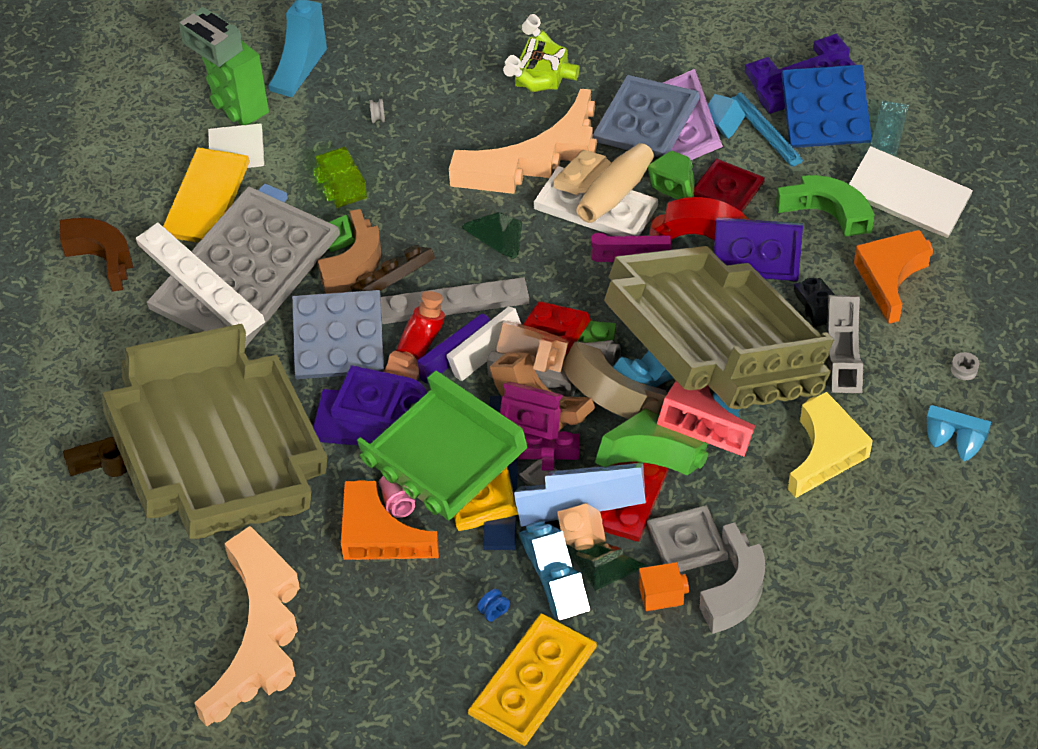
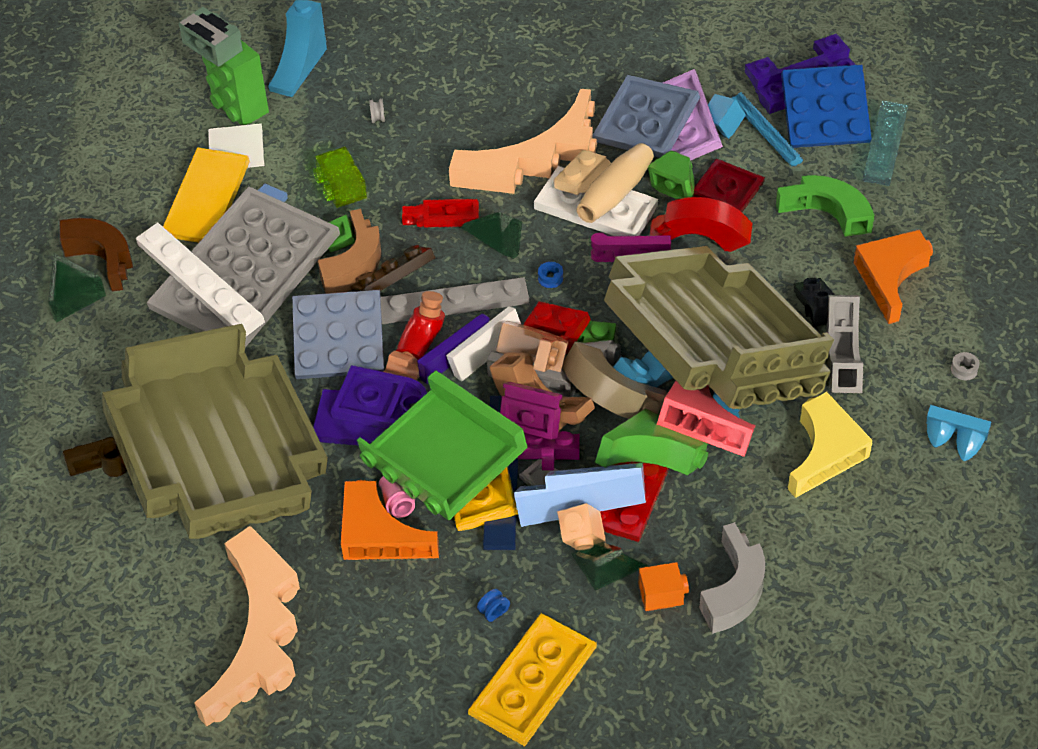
(72, 288): none -> clear green slope
(441, 213): none -> red hinge
(541, 62): torso -> none
(550, 282): none -> blue bush
(551, 560): arch -> none
(688, 538): light grey tile -> none
(767, 246): dark purple tile -> none
(910, 192): white tile -> none

